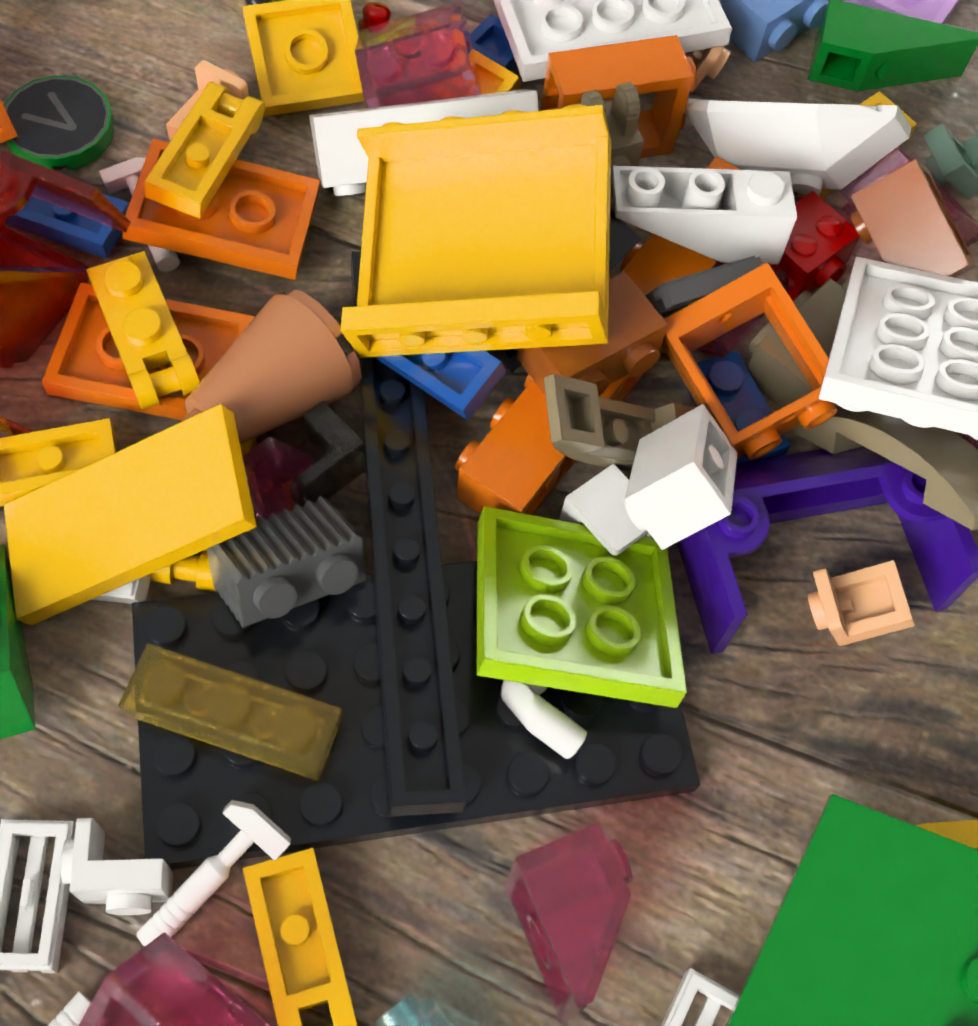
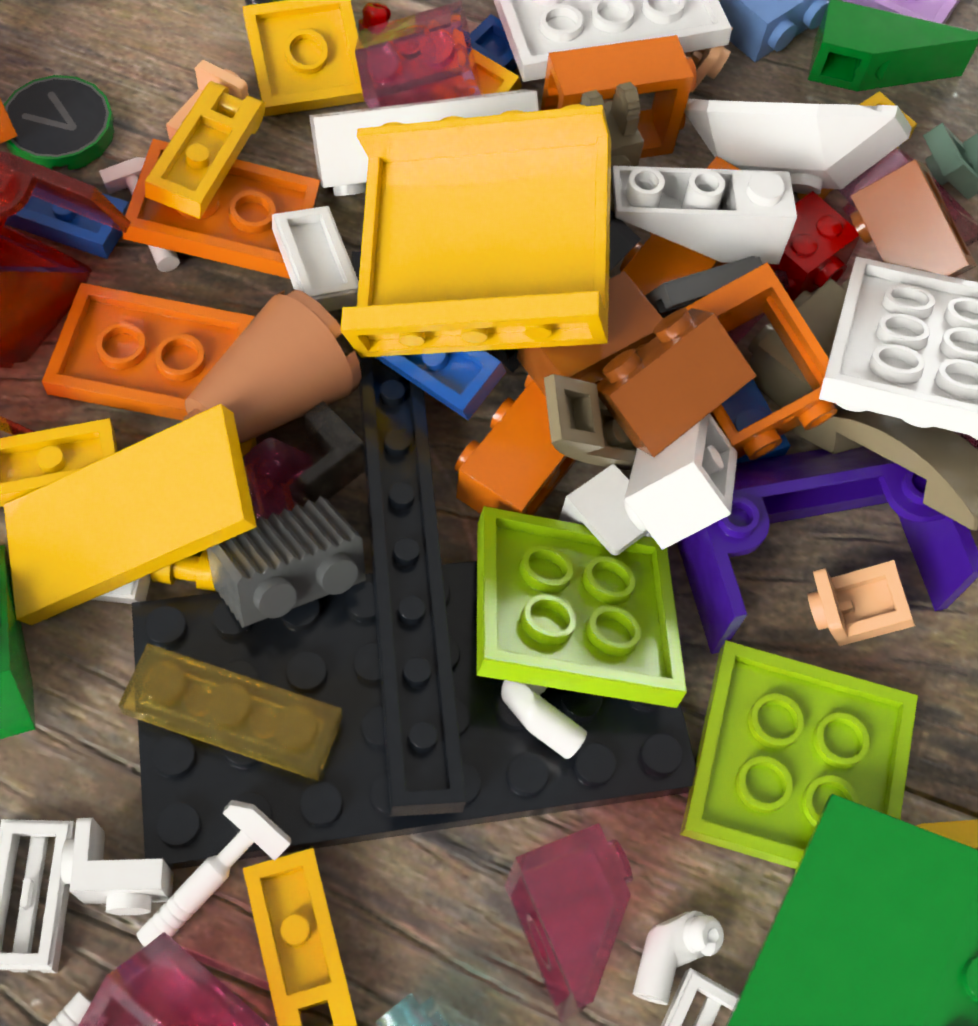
(142, 328): yellow plate -> none
(316, 256): none -> white tile
(671, 946): none -> white arm
(673, 379): none -> dark orange brick
(785, 741): none -> lime plate

